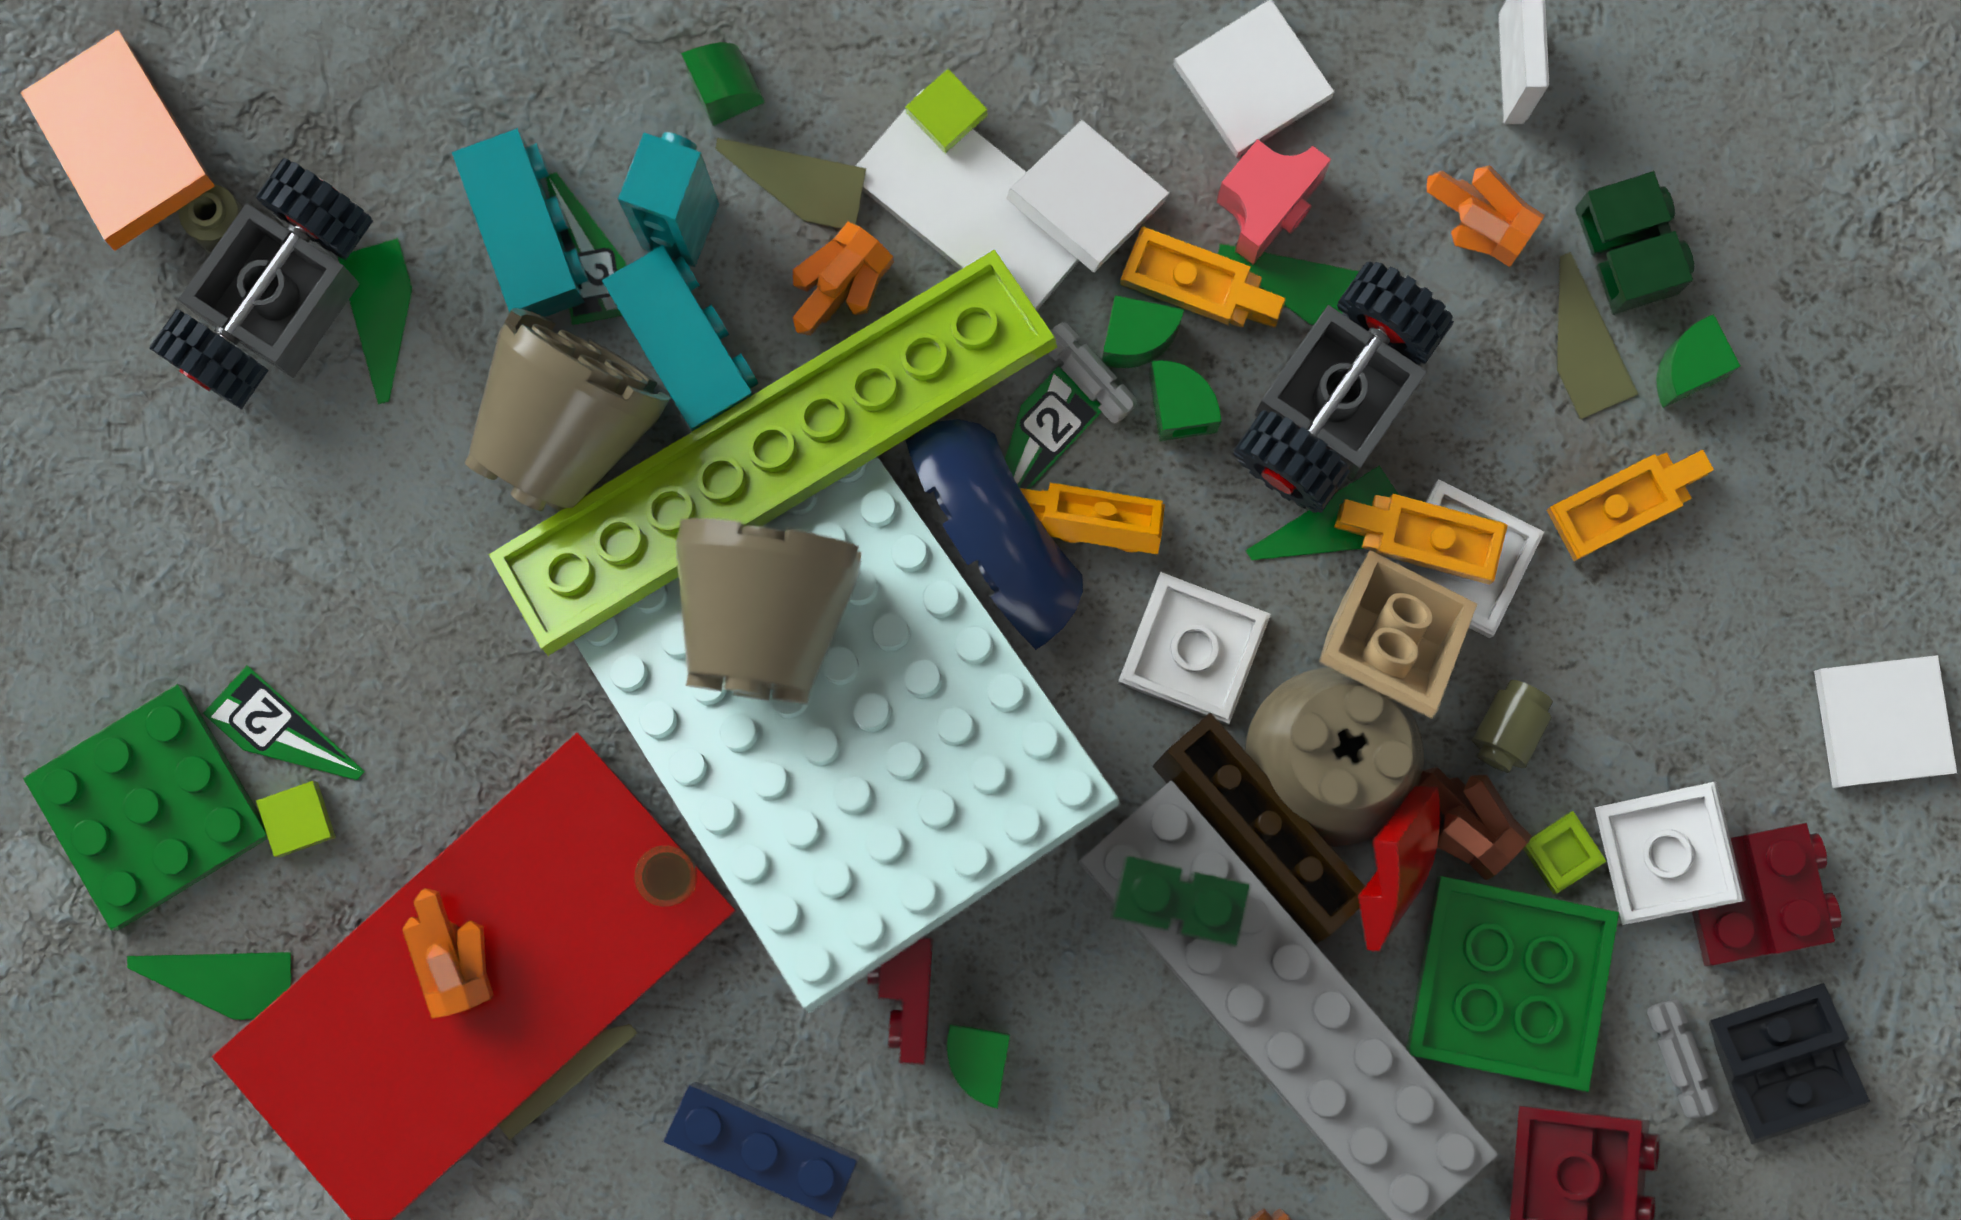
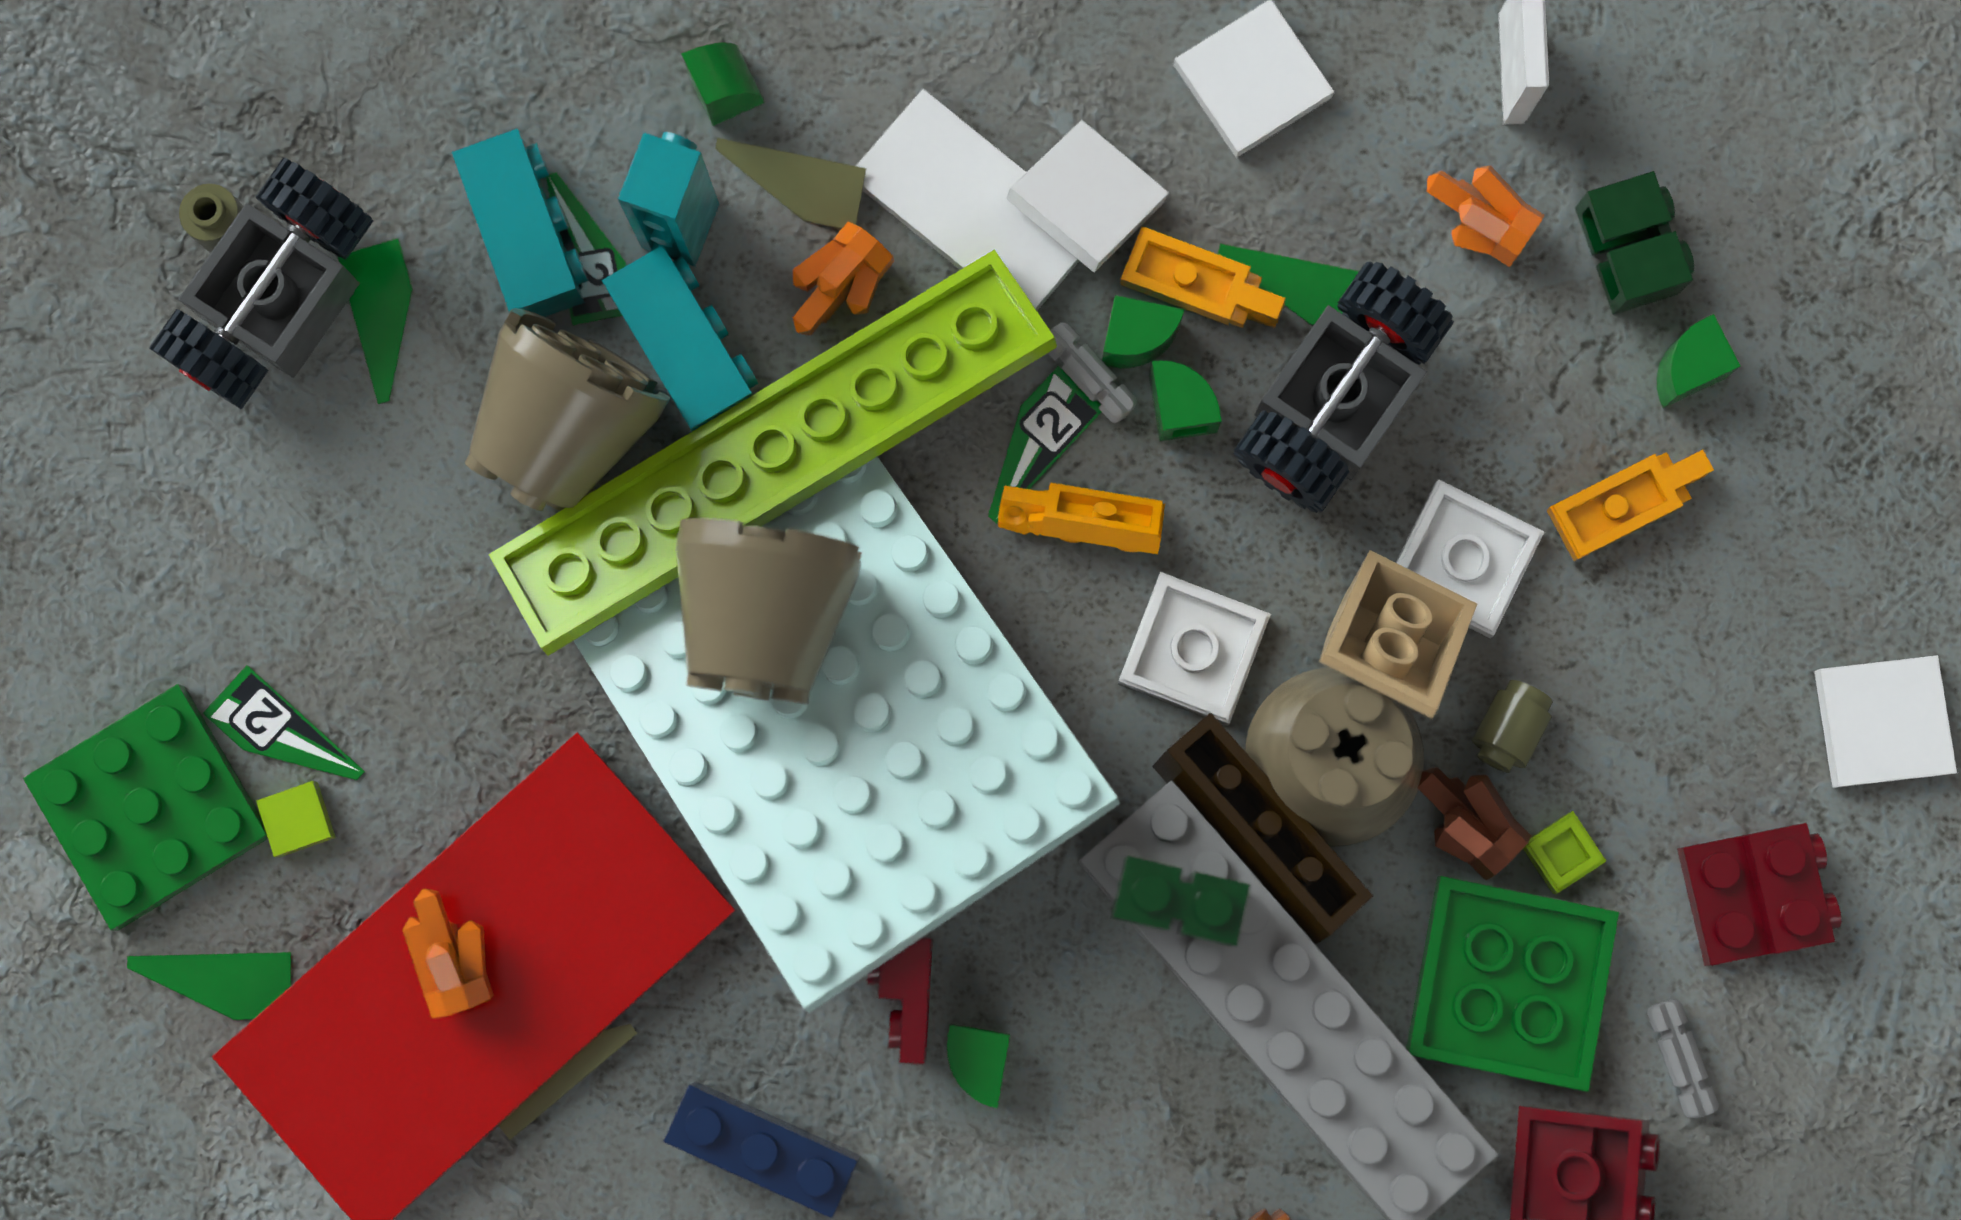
(117, 140): tile -> none
(665, 876): clear orange tile -> none
(946, 111): lime tile -> none
(997, 527): dark blue brick -> none
(1270, 194): coral brick -> none
(1315, 531): green sticker -> none
(1403, 860): red slope -> none
(1427, 535): light orange hinge -> none
(1585, 349): olive sticker -> none
(1669, 853): white tile -> none
(1788, 1063): black slope -> none

